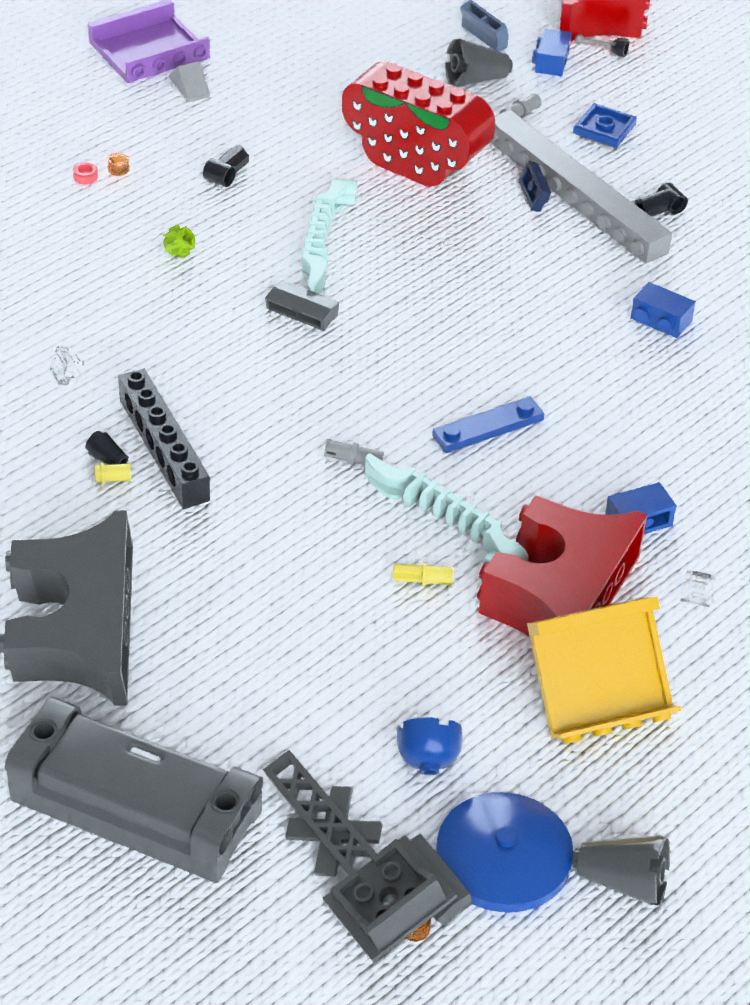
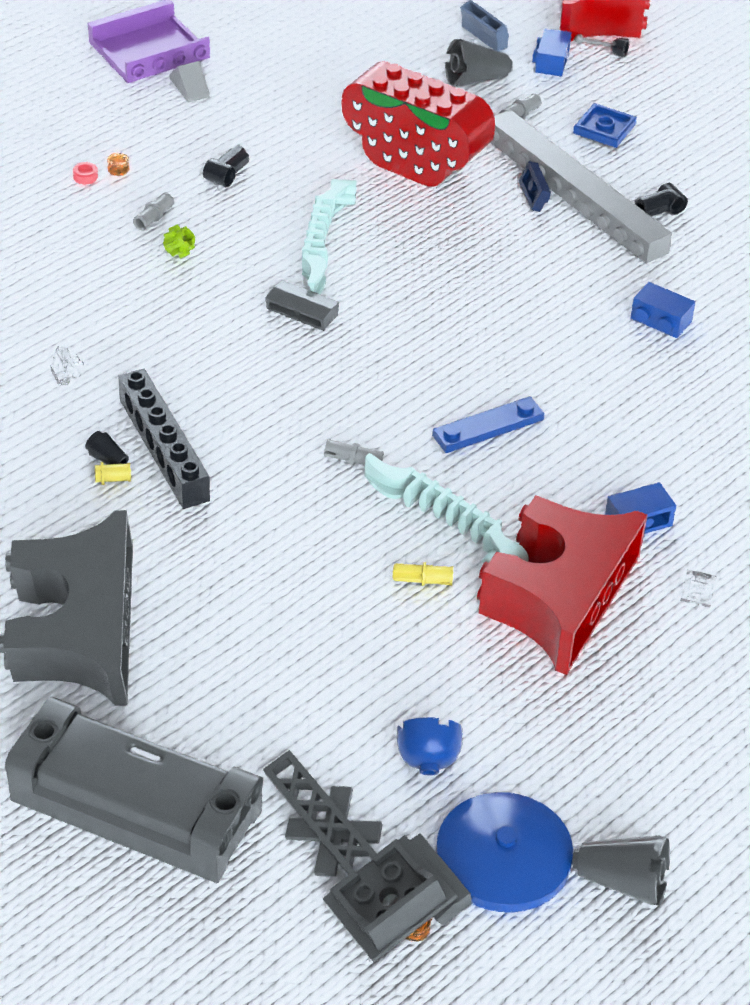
(153, 211): none -> light grey pin
(601, 669): yellow panel -> none

